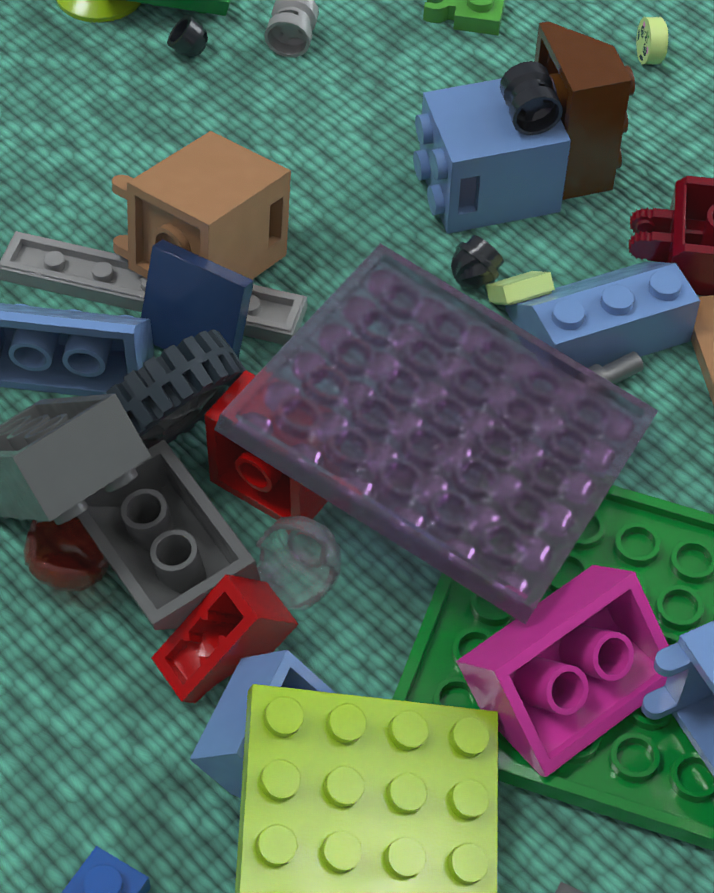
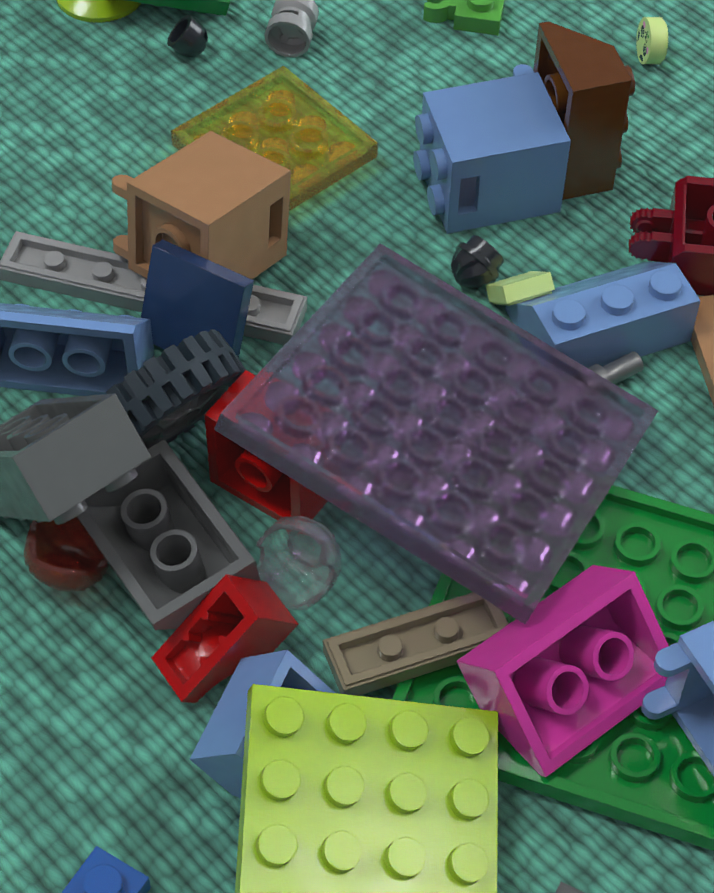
(289, 126): none -> clear yellow plate
(410, 643): none -> dark tan tile
(531, 98): black wheel -> none

